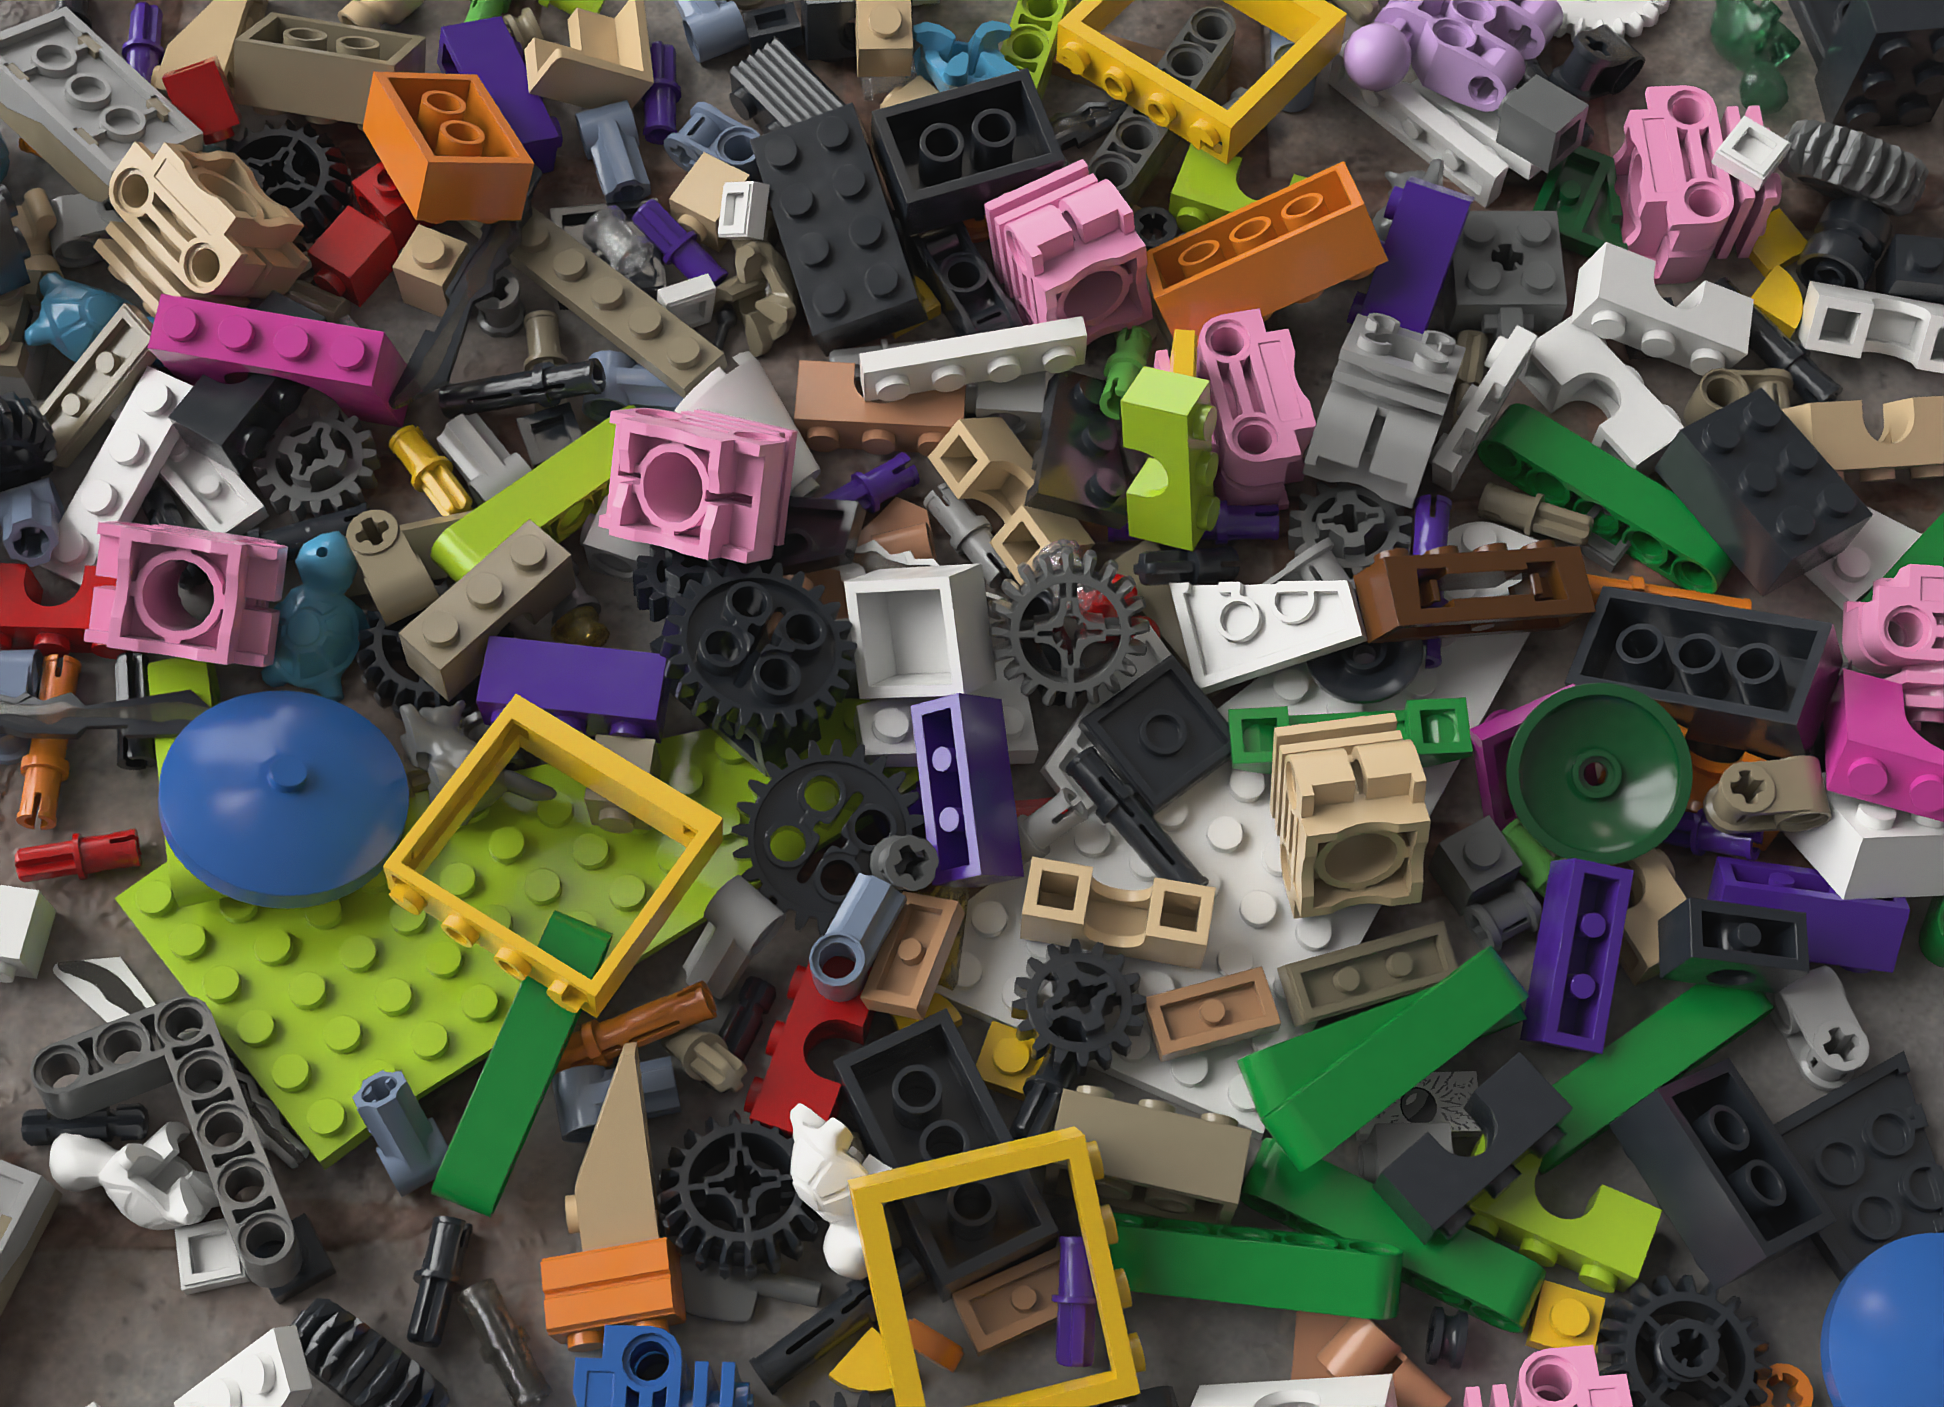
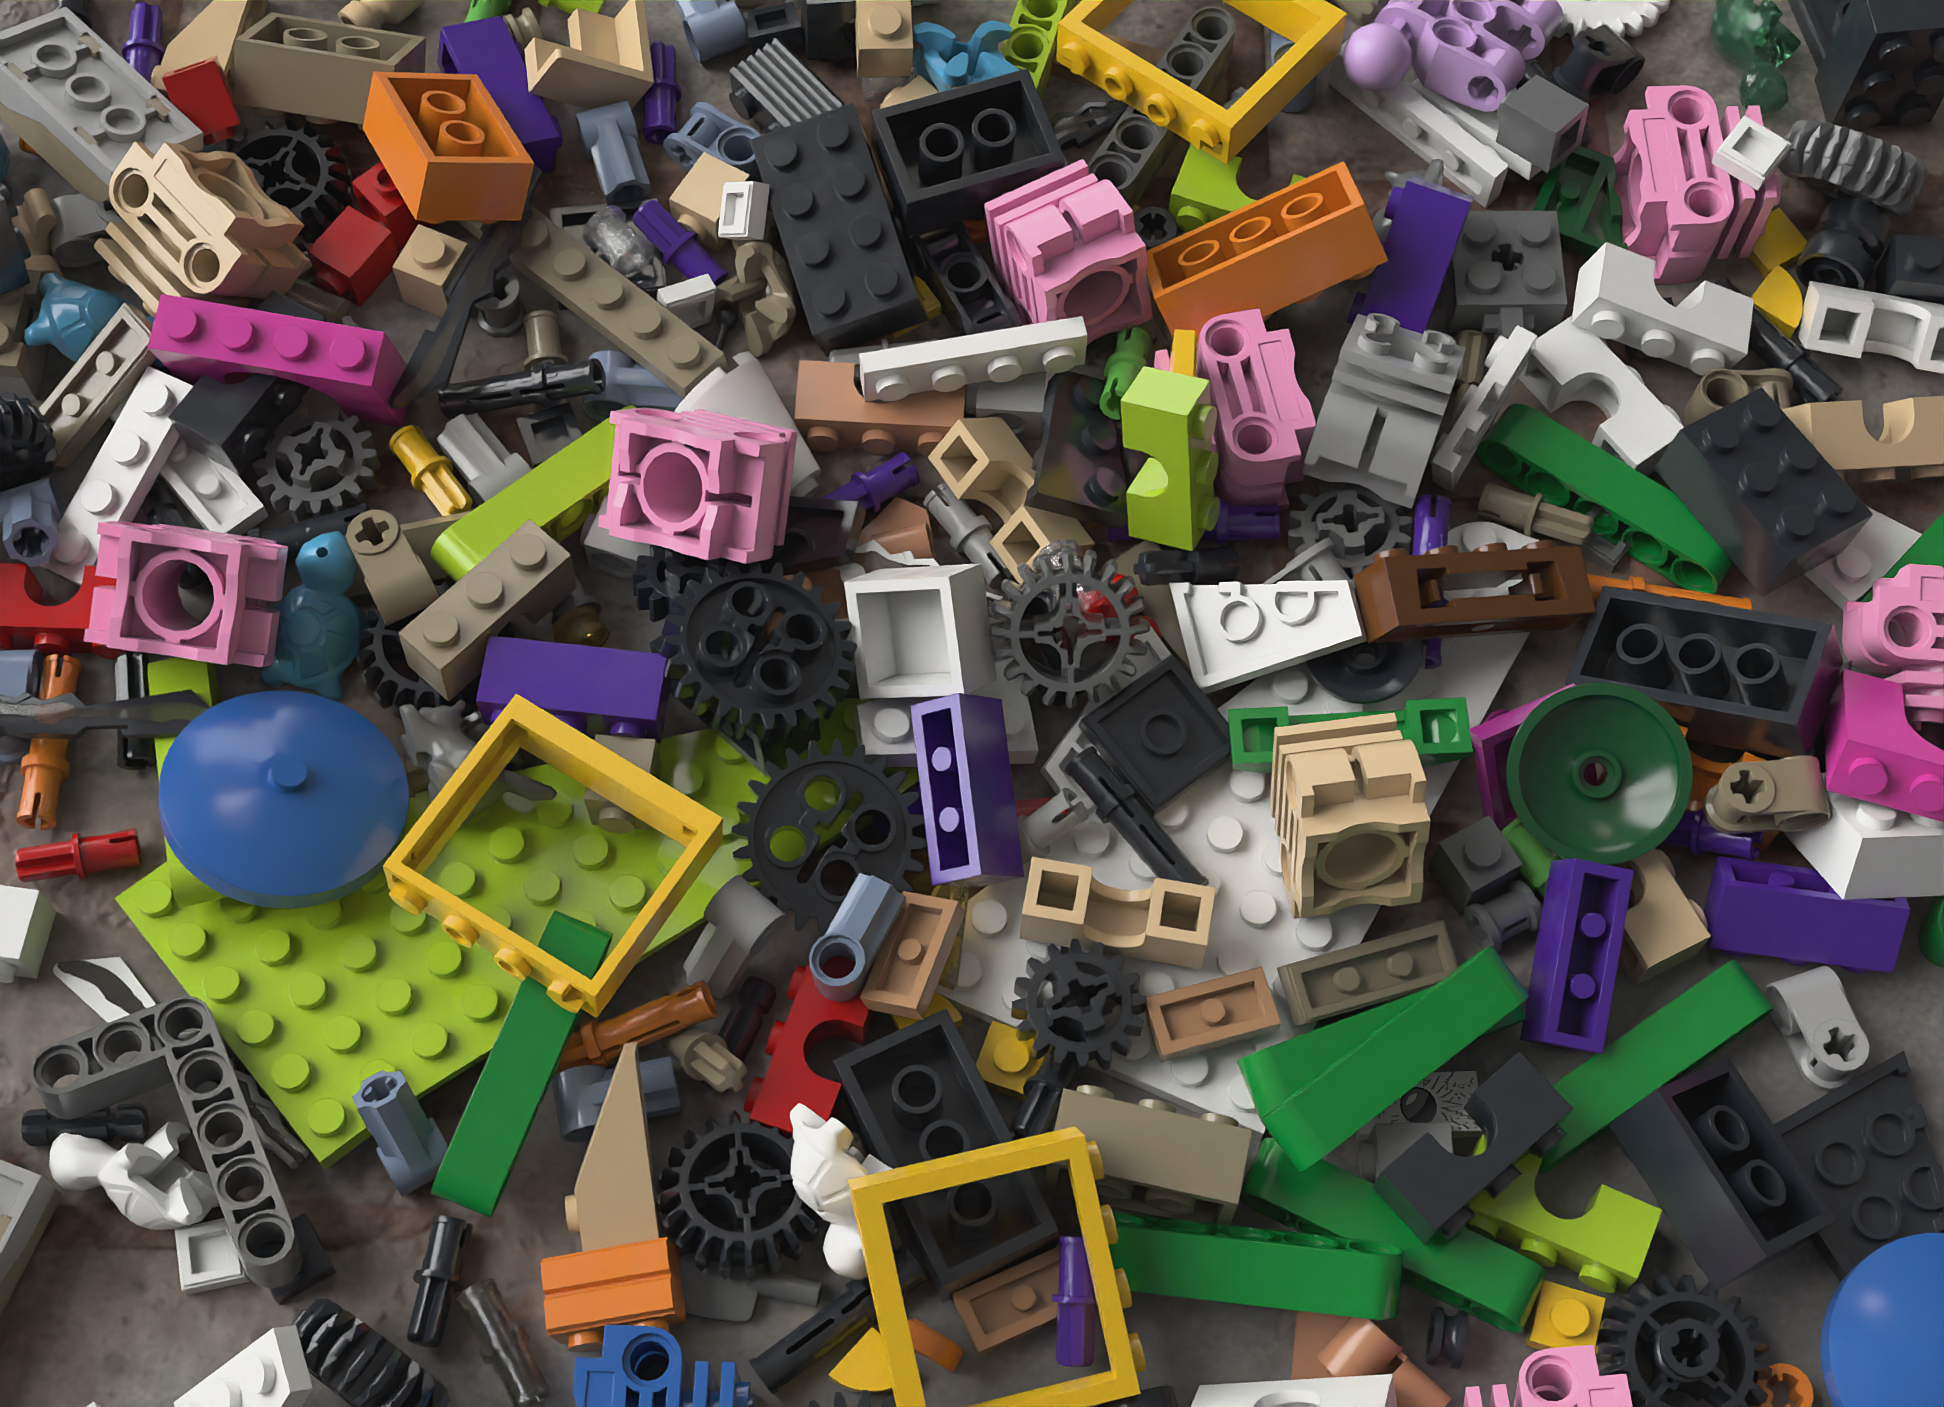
(920, 870): dark grey bush -> none
(1733, 945): black brick -> none

